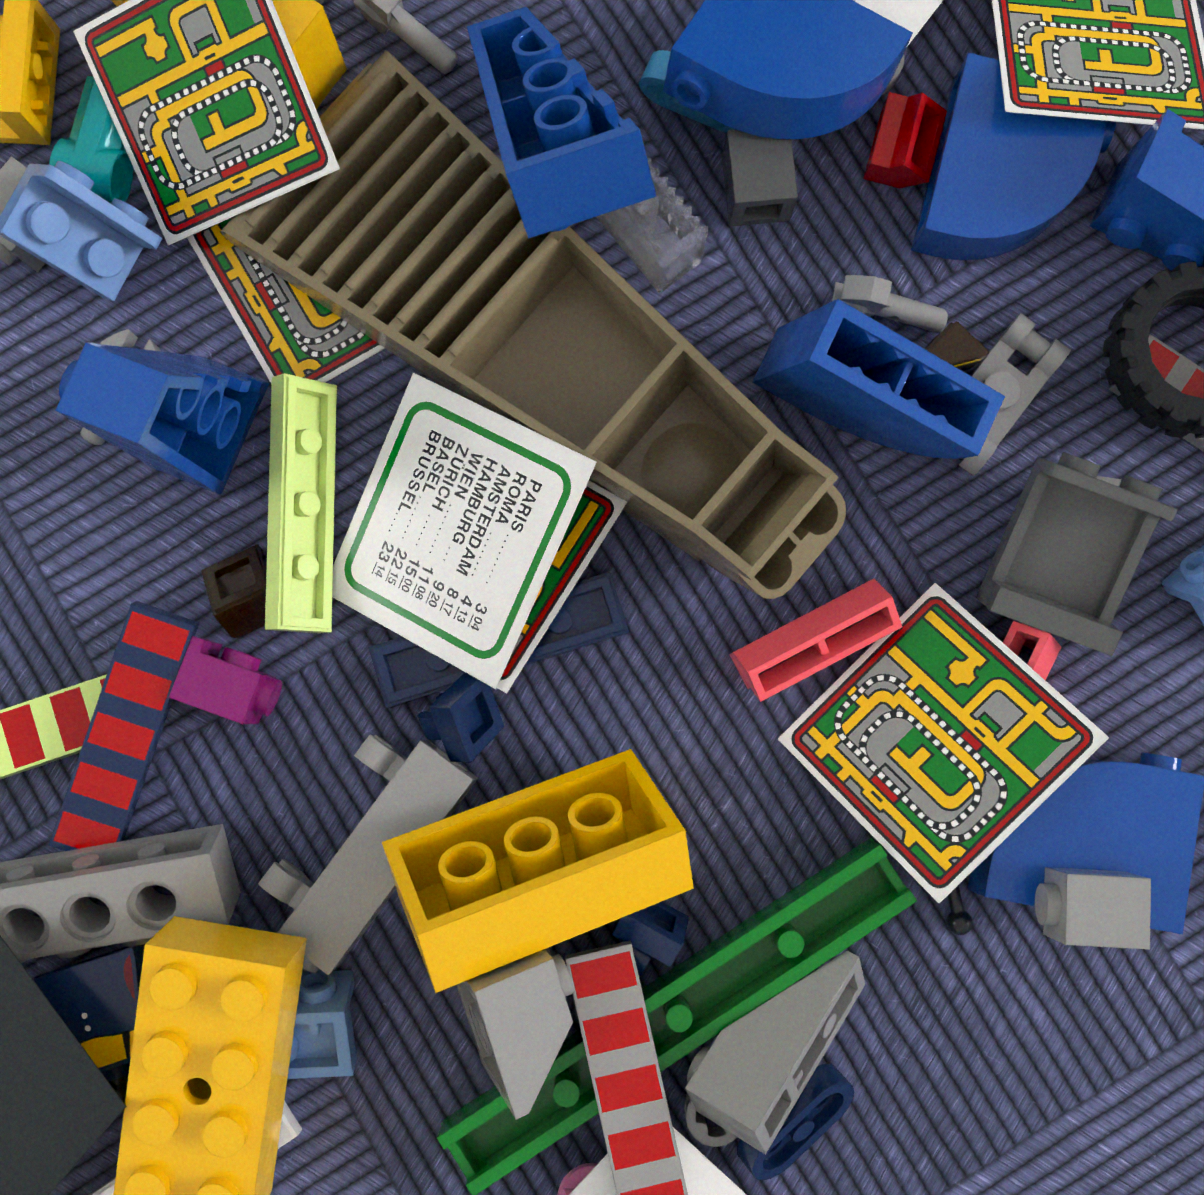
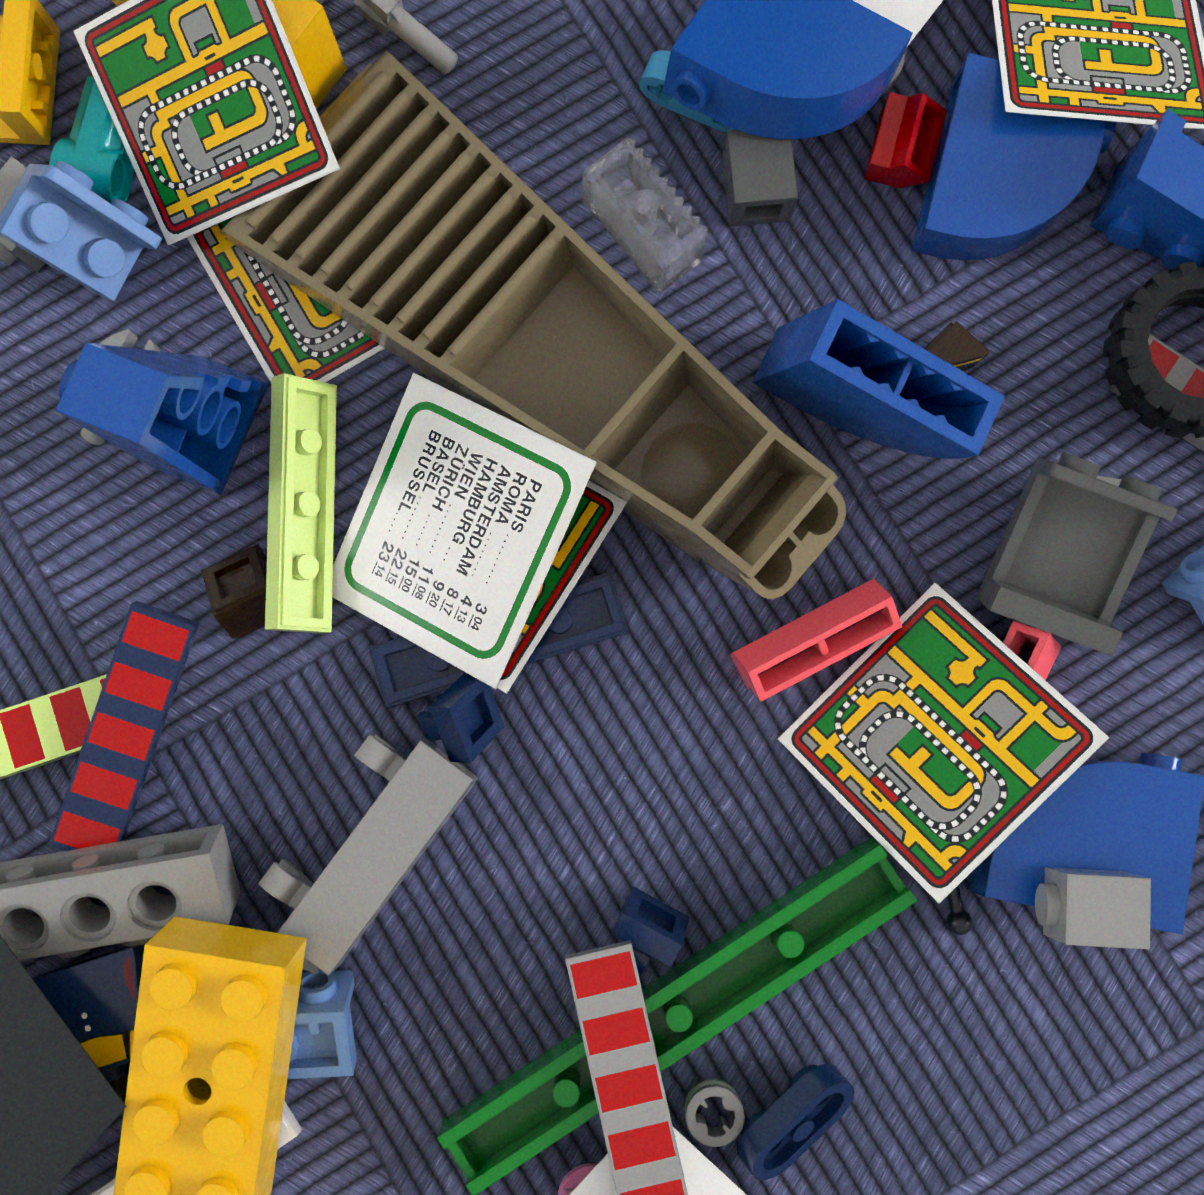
(225, 684): magenta brick -> none
(519, 1023): light grey slope -> none
(538, 867): yellow brick -> none
(554, 131): blue wedge -> none
(769, 1055): light grey slope -> none
(873, 297): light grey bar -> none
(1011, 382): light grey plate -> none

